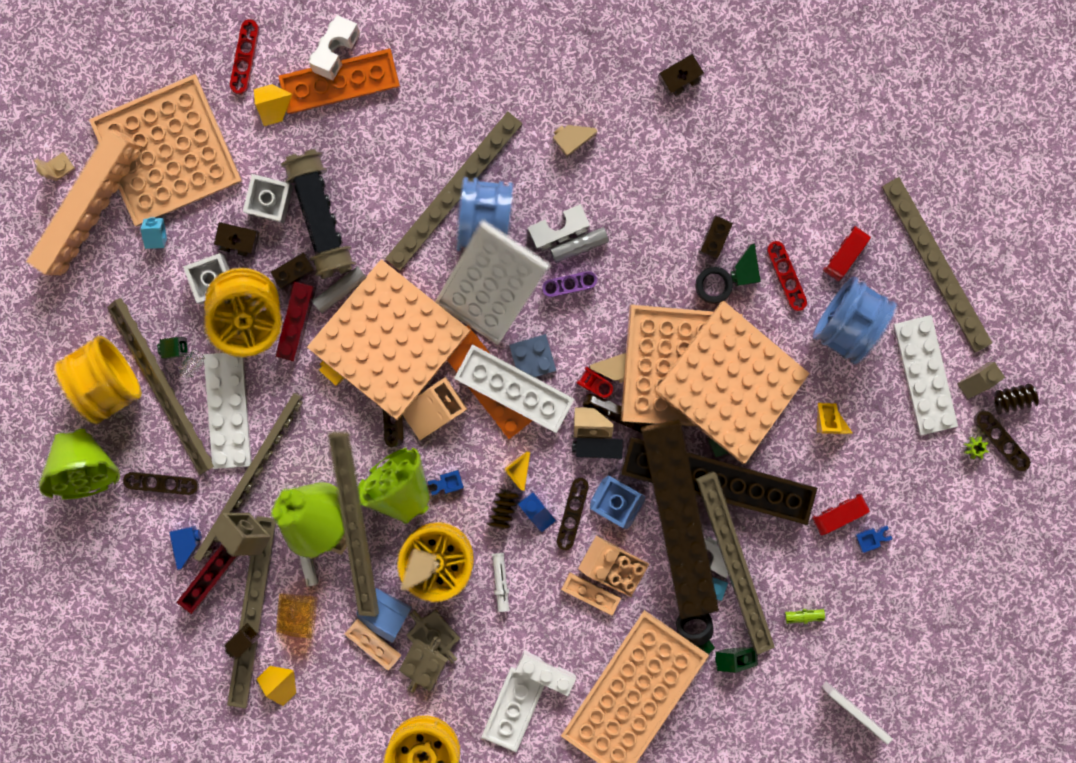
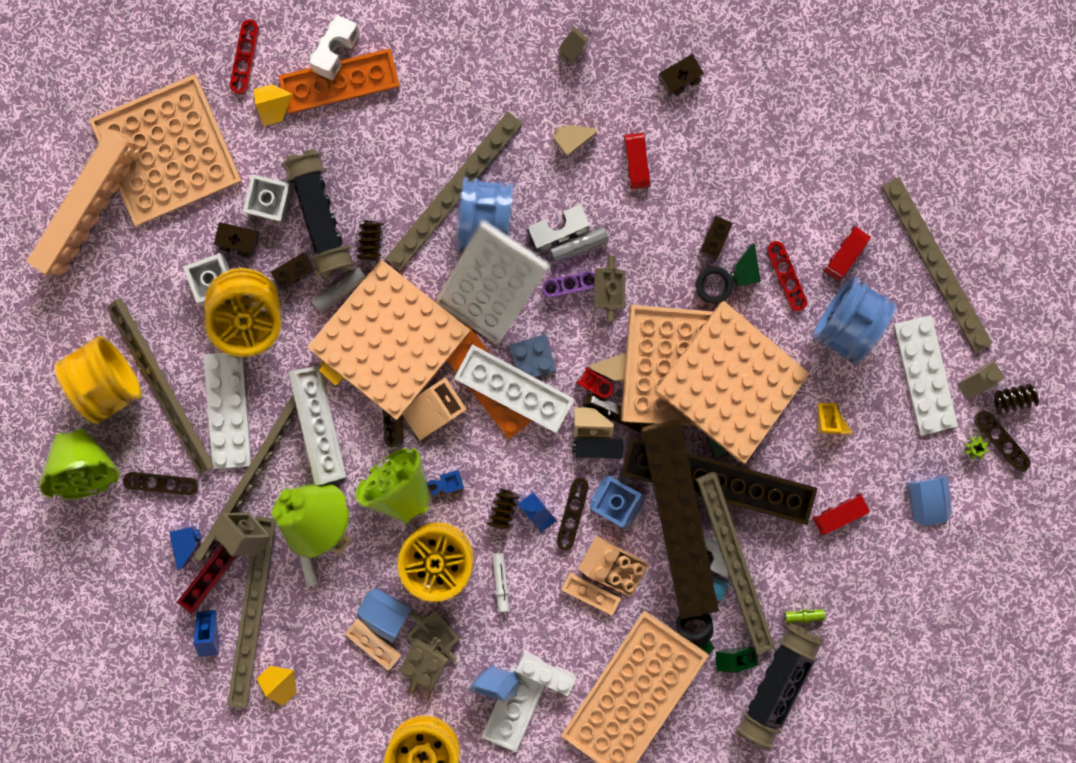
(55, 168): tan bracket -> none
(153, 233): medium azure brick -> none
(172, 347): dark green slope -> none
(191, 364): clear brick -> none
(206, 633): none -> blue slope
(241, 641): dark brown brick -> none
(295, 322): dark red brick -> none
(296, 615): clear yellow slope -> none
(317, 425): none -> white plate
(353, 523): dark tan plate -> none
(369, 240): none -> dark brown piece
(419, 568): tan slope -> none
(496, 683): none -> medium blue slope
(518, 470): yellow slope -> none
(573, 46): none -> dark tan slope
(610, 288): none -> dark tan plate
(637, 160): none -> red beam
(780, 686): none -> black brick
(856, 712): white tile -> none
(871, 539): blue plate -> none
(930, 500): none -> medium blue slope

